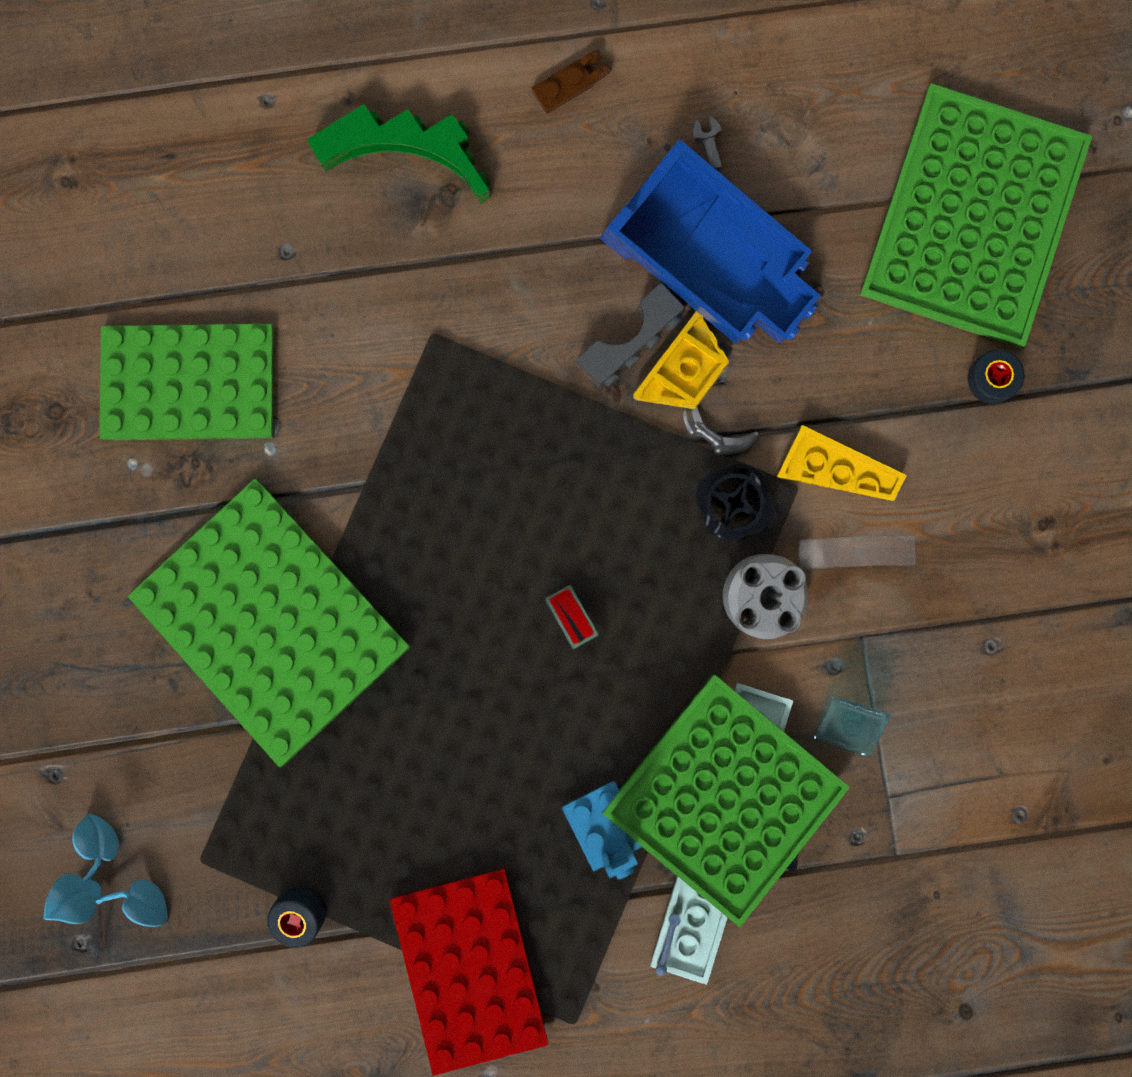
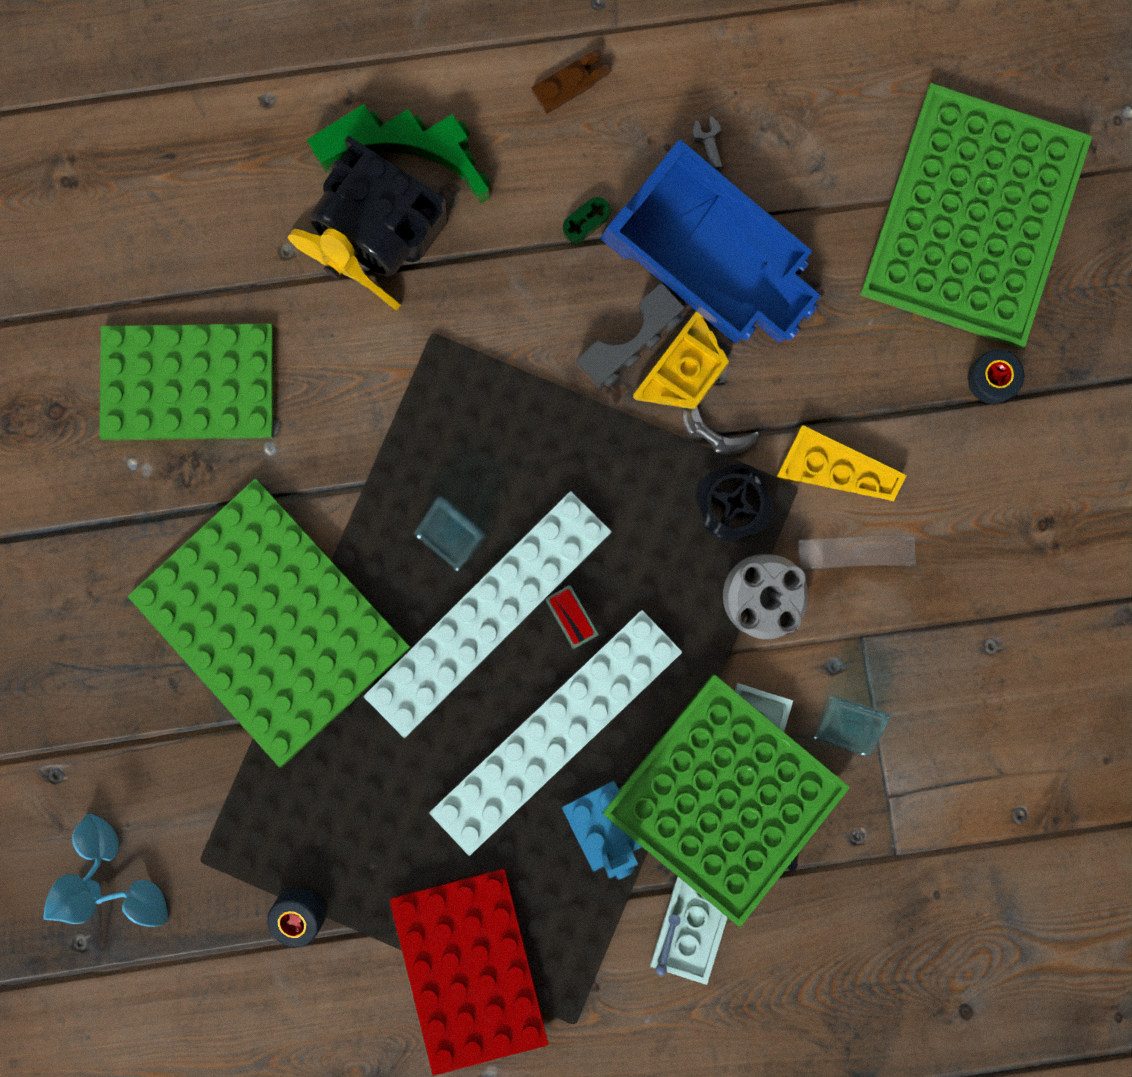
(372, 218): none -> black brick
(450, 533): none -> clear light blue slope
(487, 614): none -> light aqua plate
(555, 732): none -> light aqua plate
(581, 215): none -> dark green beam

